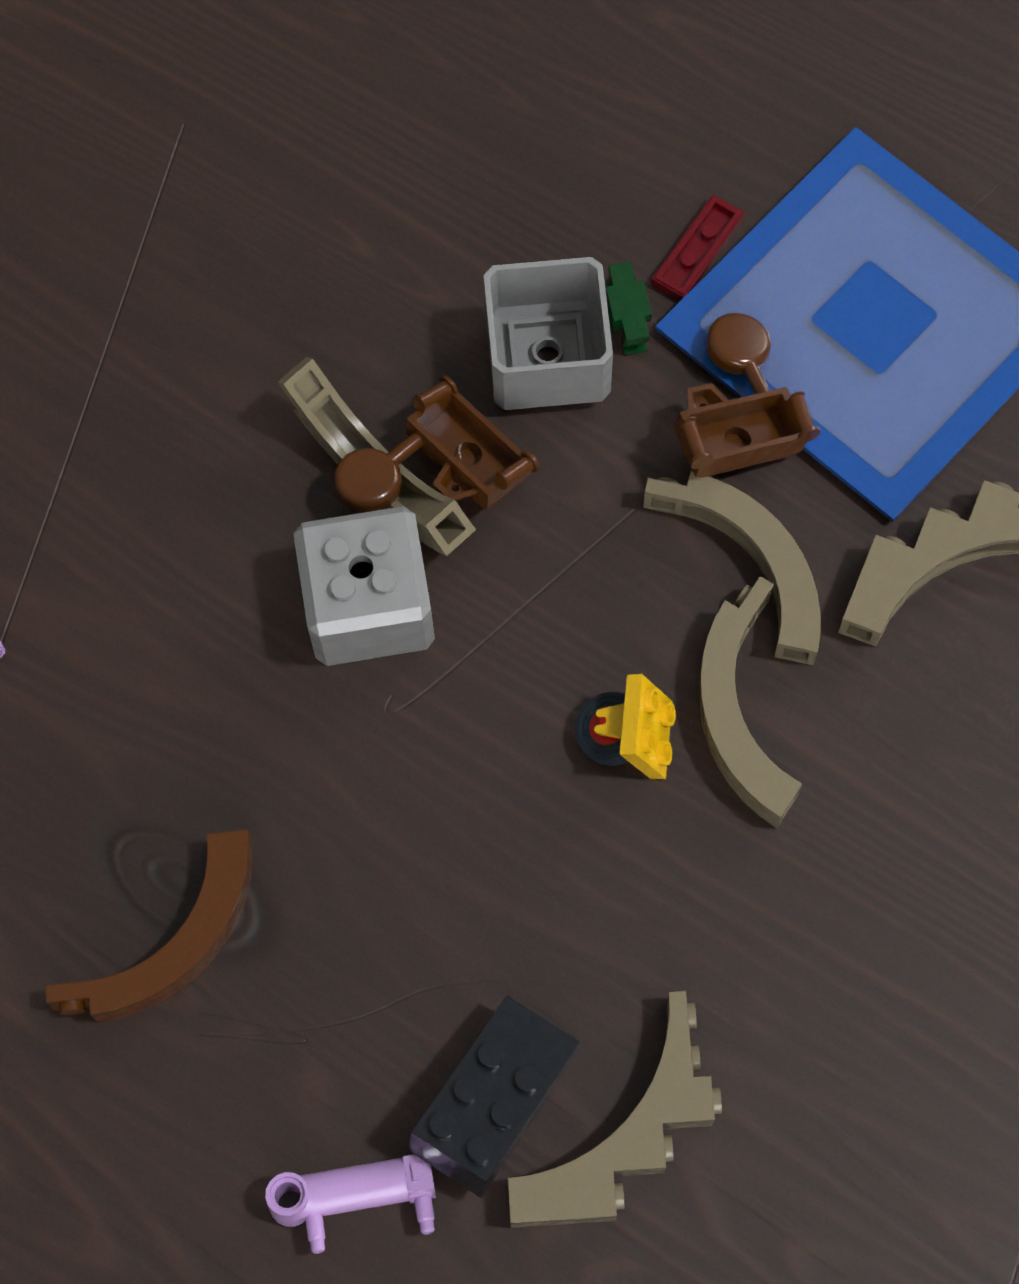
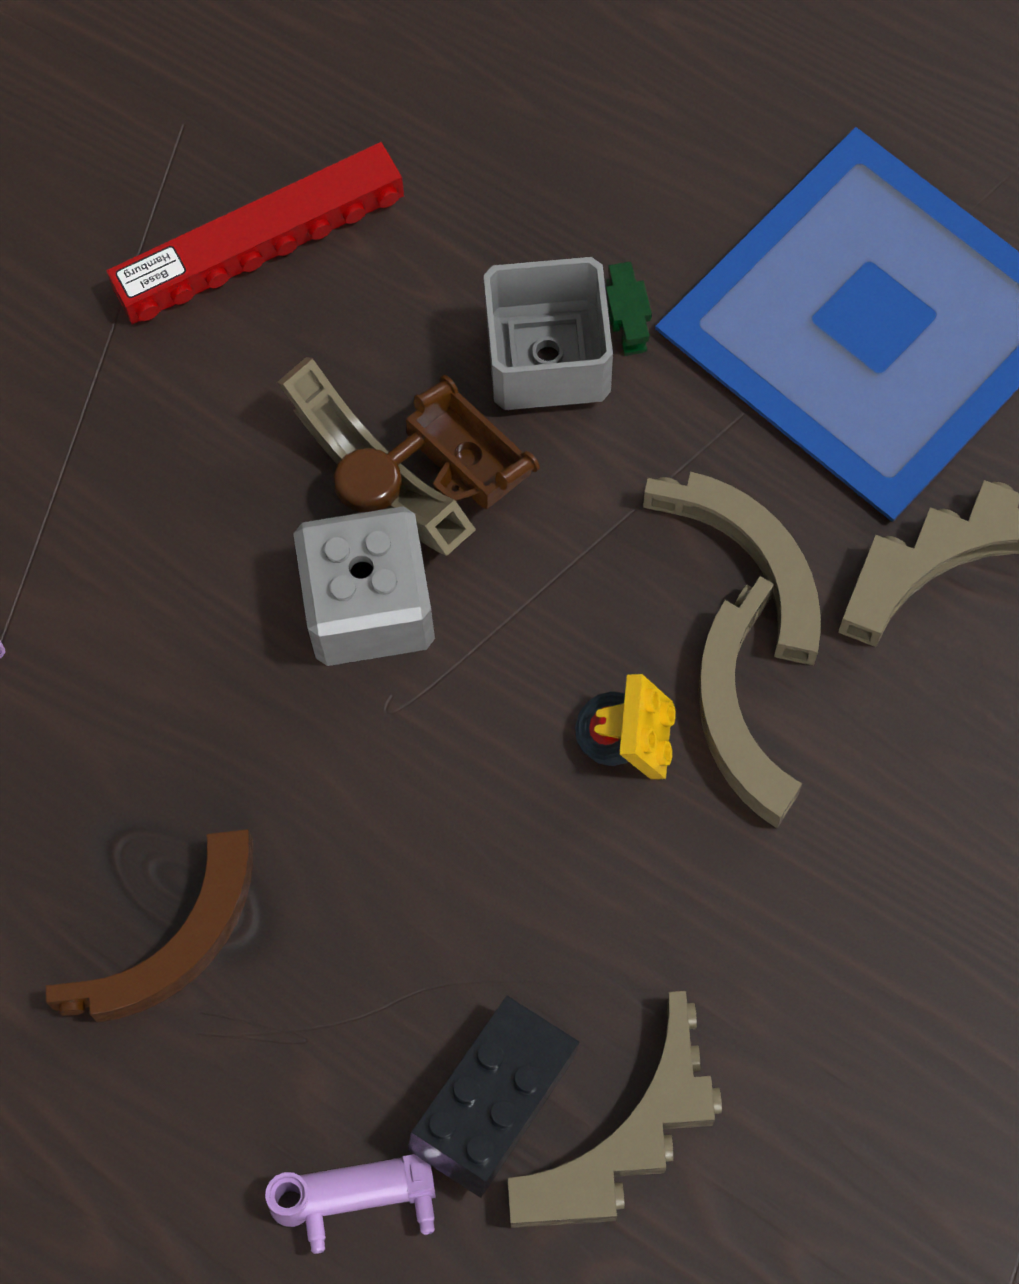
(256, 233): none -> red brick
(698, 248): dark red tile -> none
(746, 430): reddish brown piece -> none

